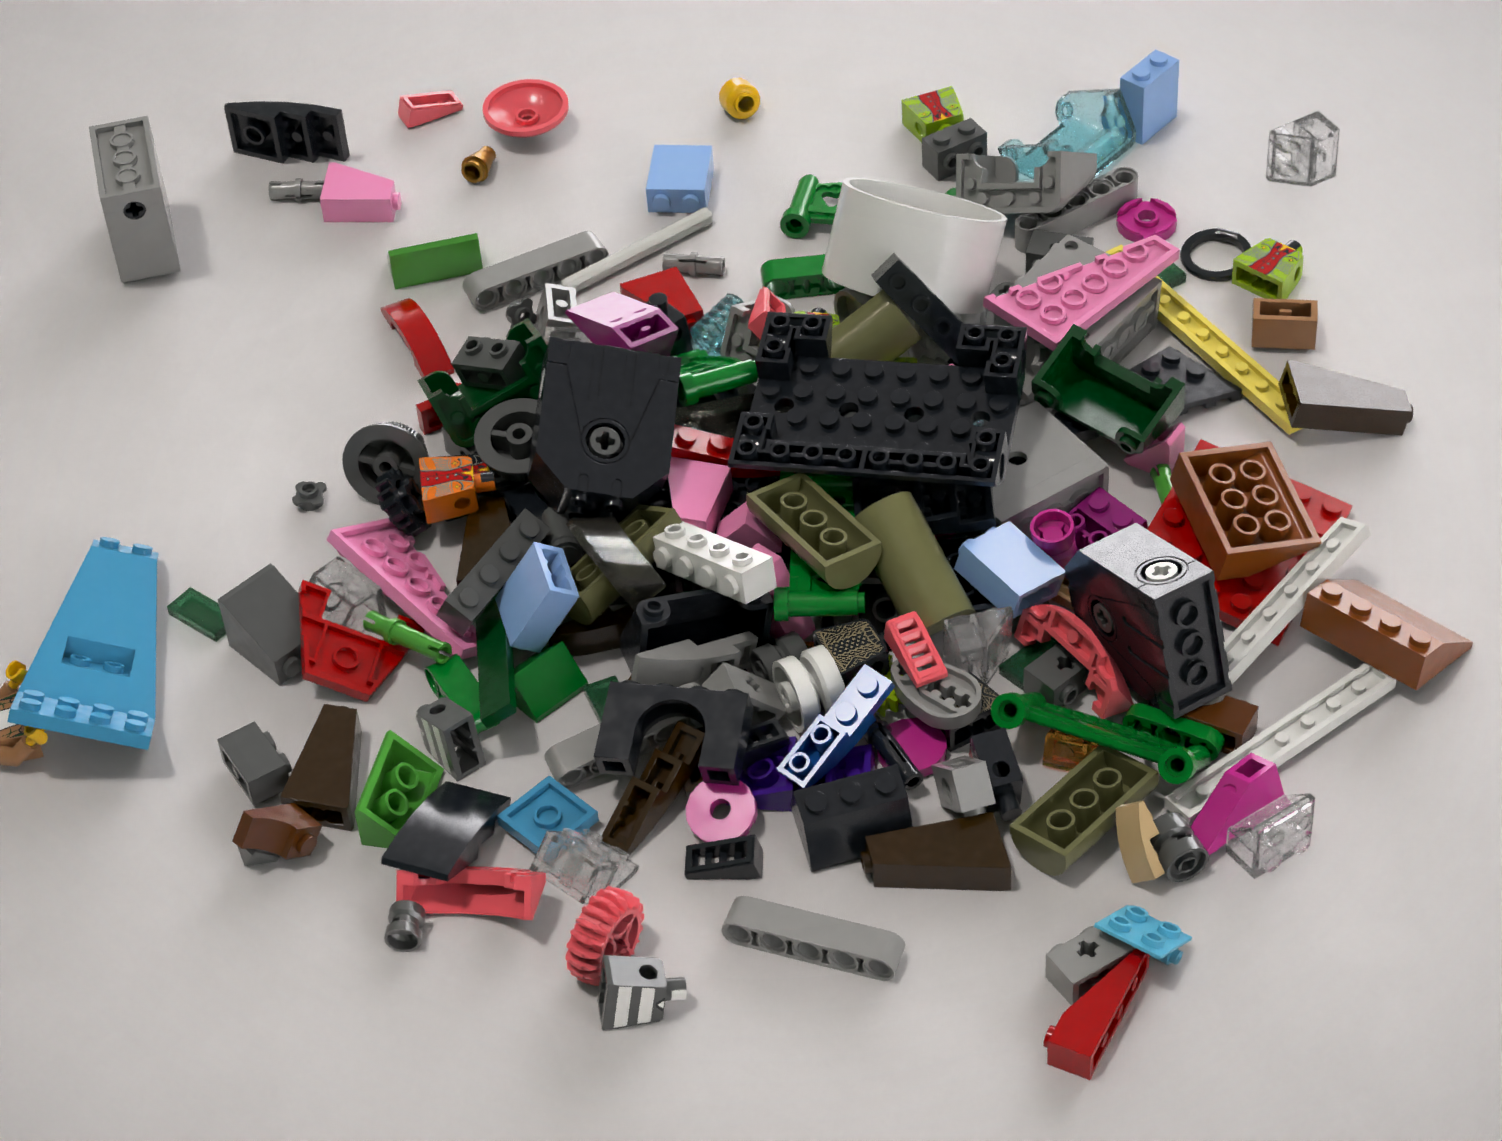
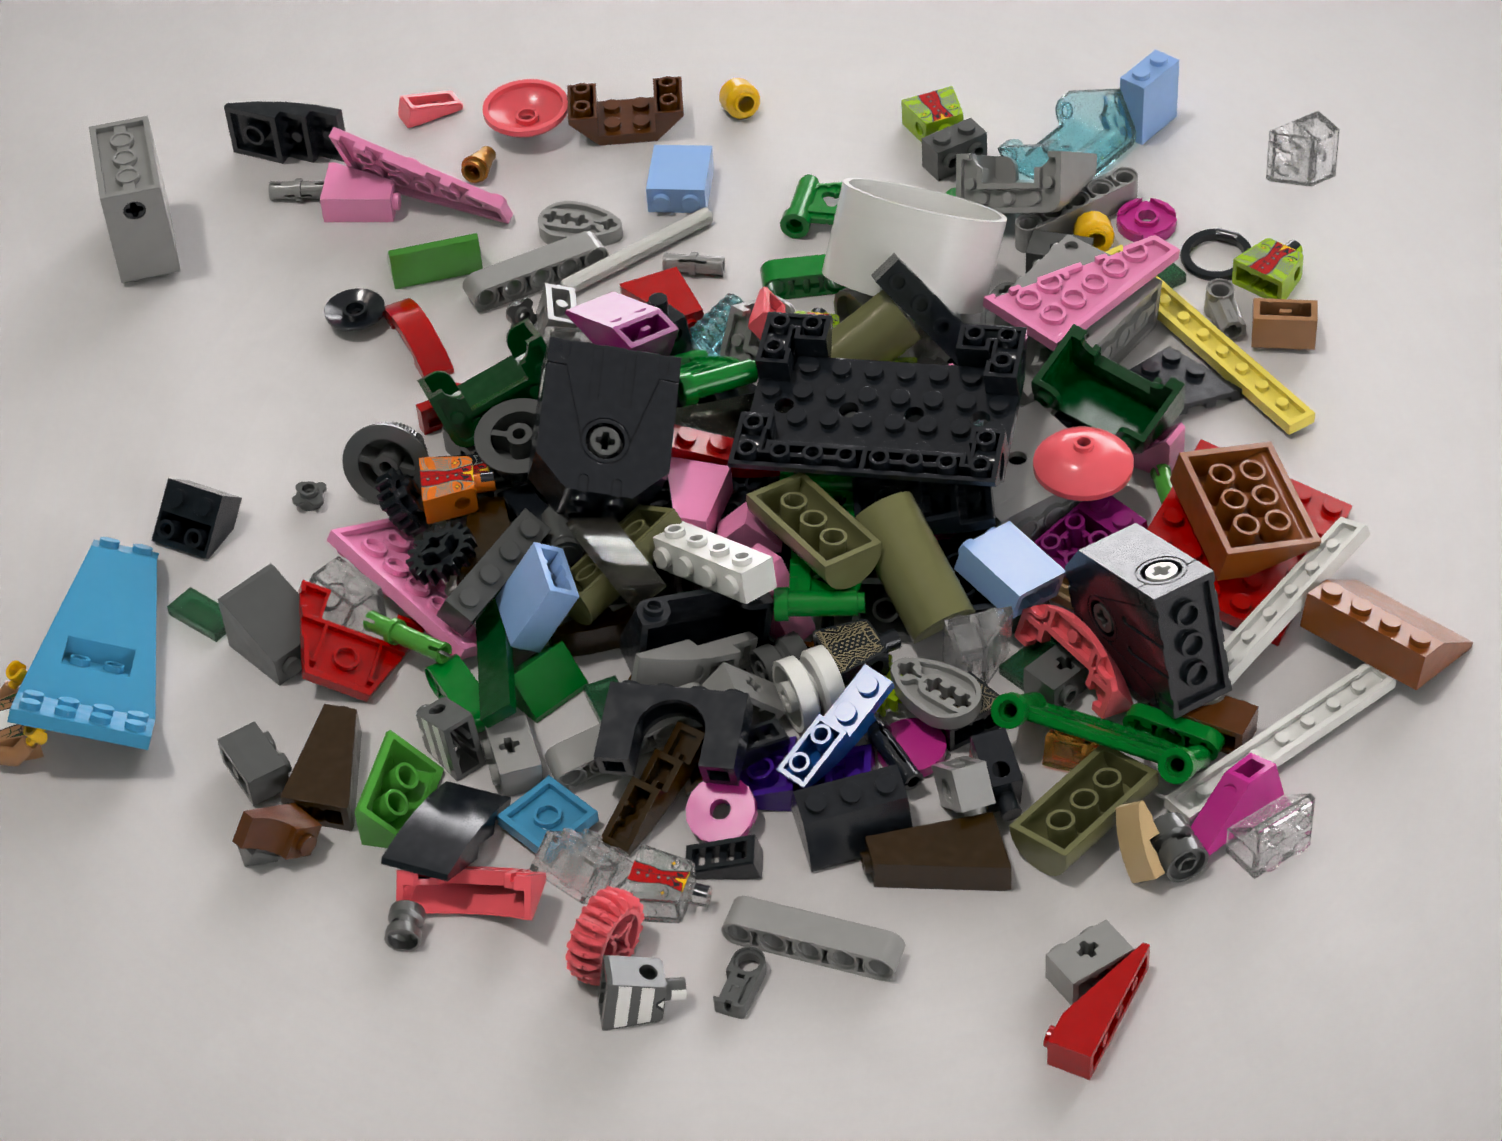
(195, 517): none -> black slope
(354, 309): none -> black dish
(419, 180): none -> bright pink wing
(441, 553): none -> black gear
(489, 362): dark grey brick -> none
(514, 756): none -> light grey brick
(572, 217): none -> light grey piece
(625, 119): none -> reddish brown slope
(665, 885): none -> torso
(740, 984): none -> dark grey piece
(909, 629): coral slope -> none
(1055, 535): dark pink wheel -> none
(1083, 464): none -> coral dish
(1097, 226): none -> yellow head
(1145, 933): medium azure hinge -> none
(1223, 309): none -> light grey piece
(1342, 402): slope -> none

